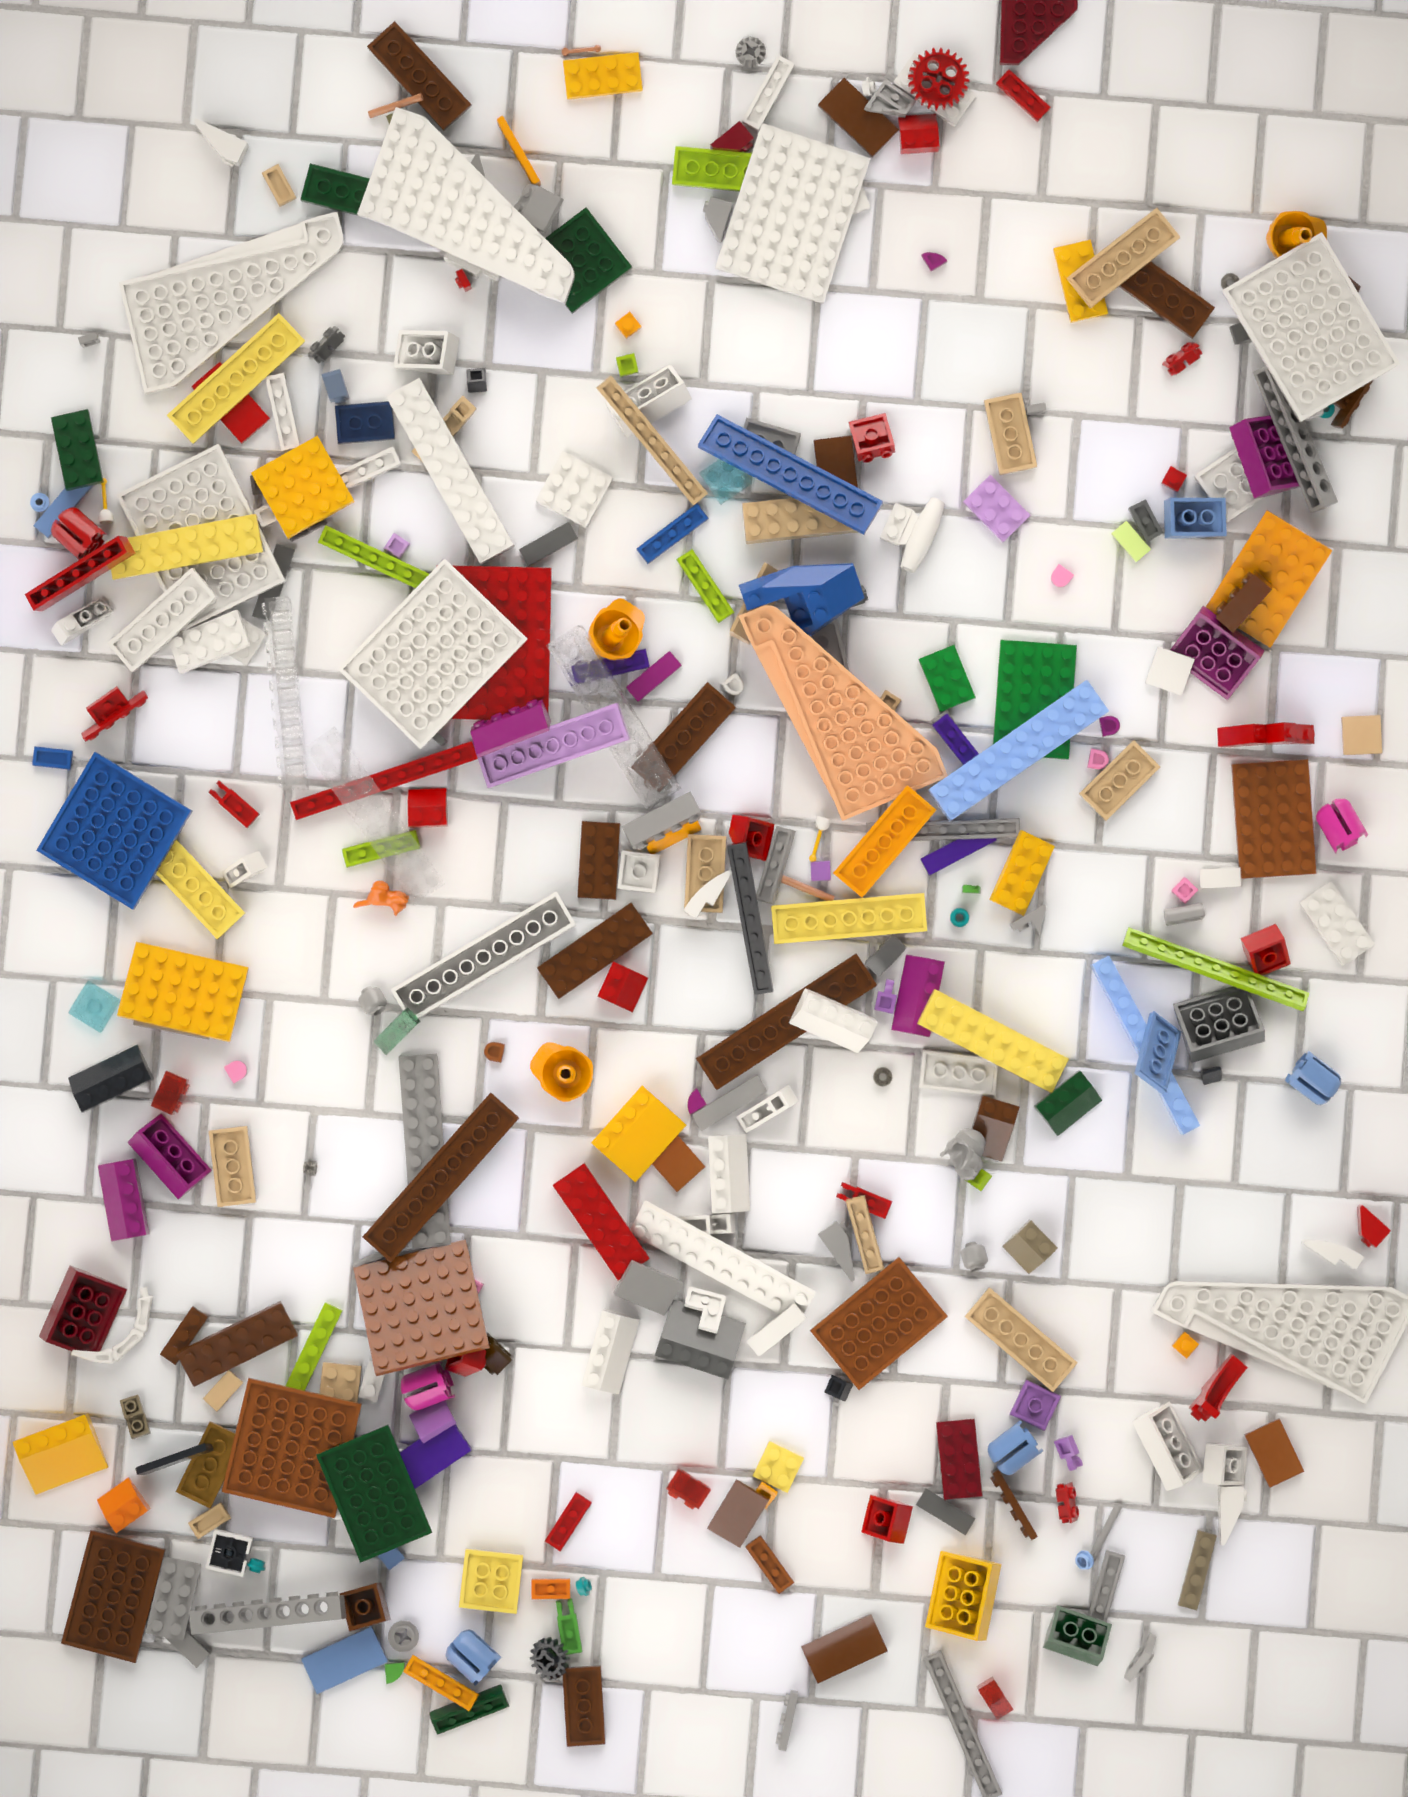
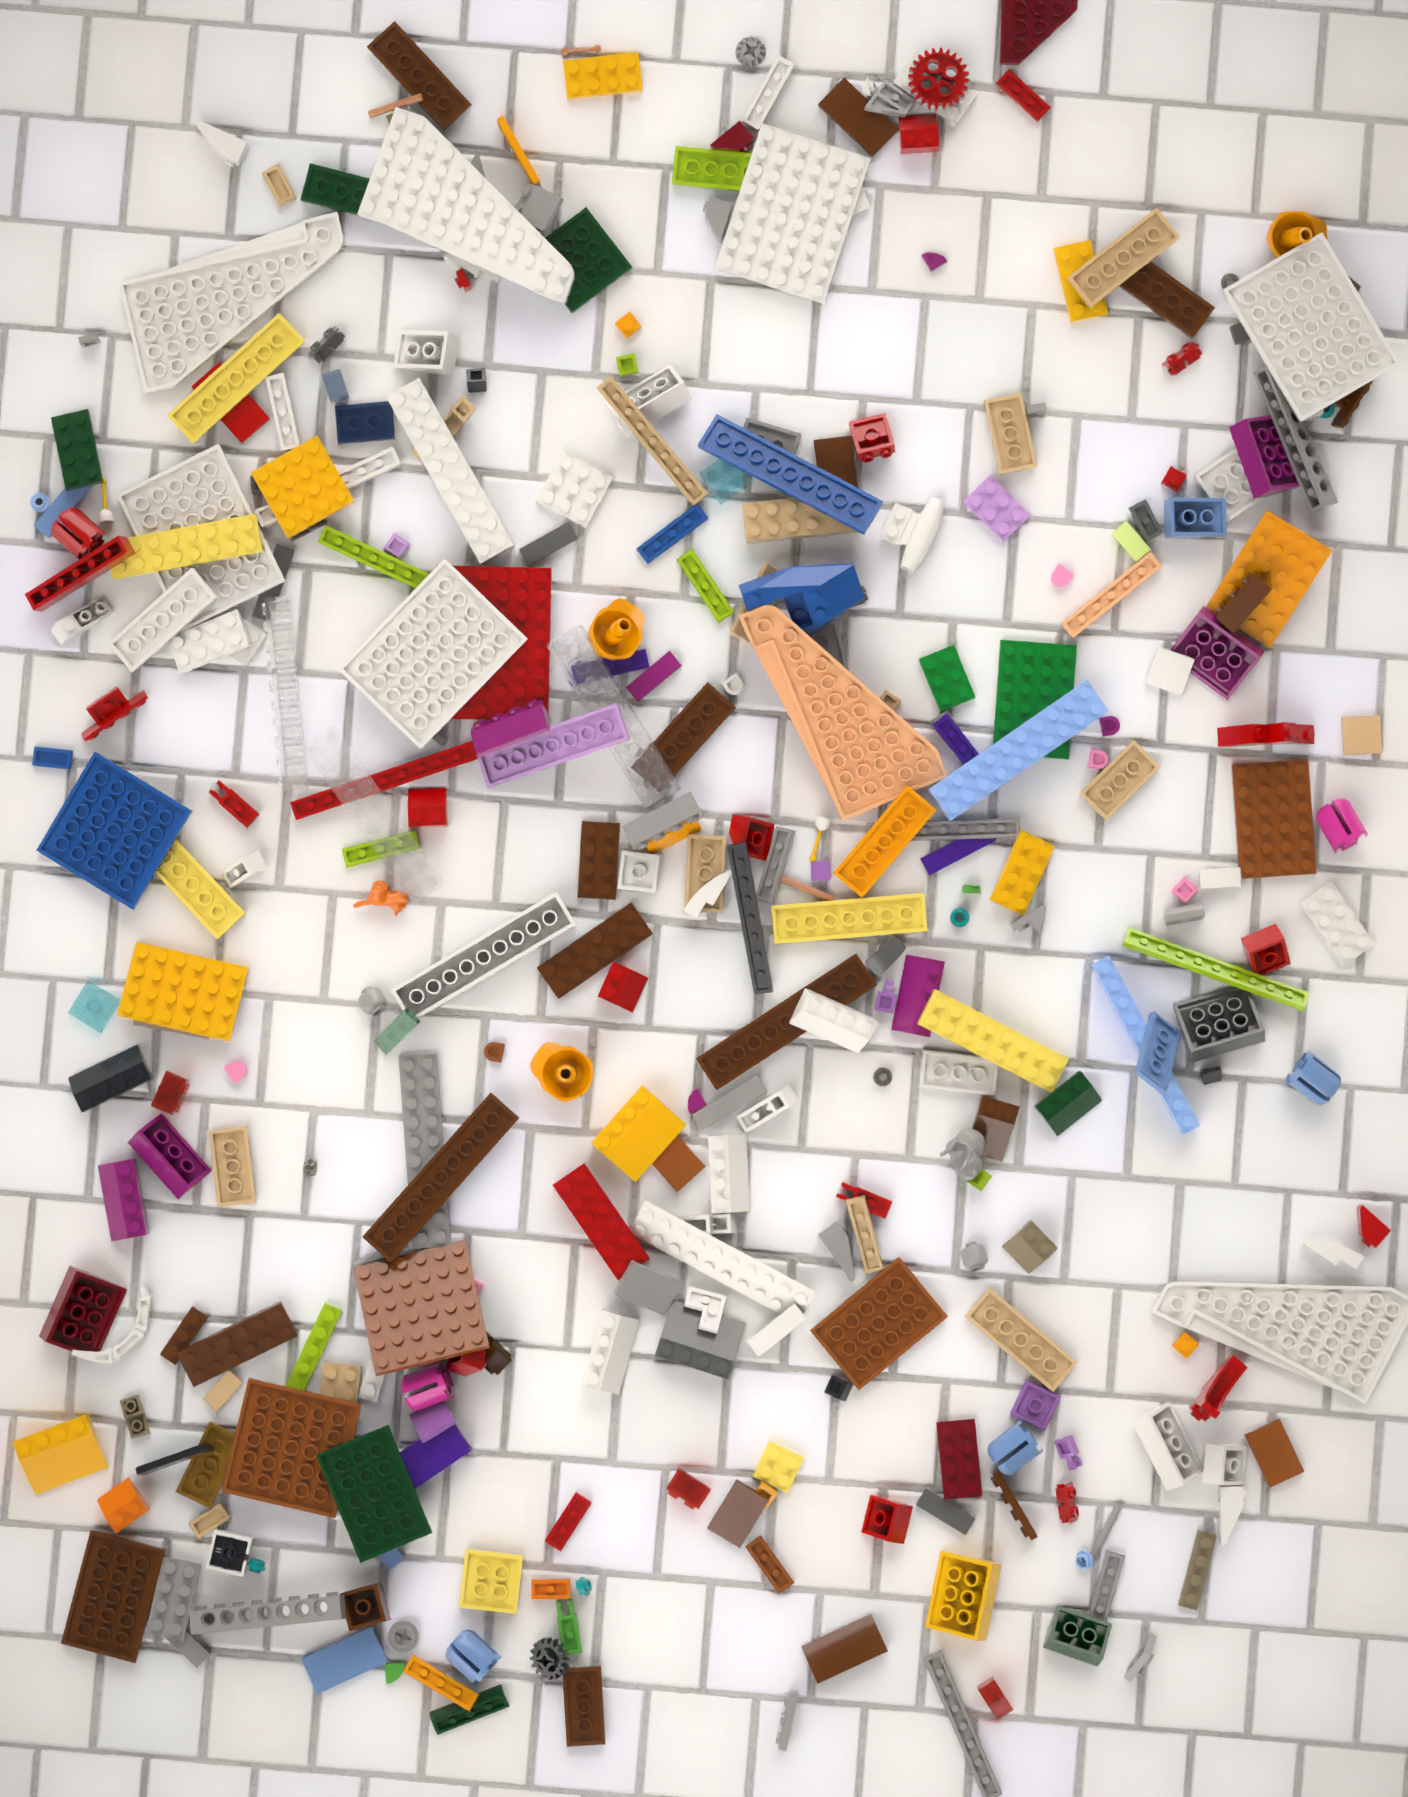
(1111, 595): none -> light nougat plate

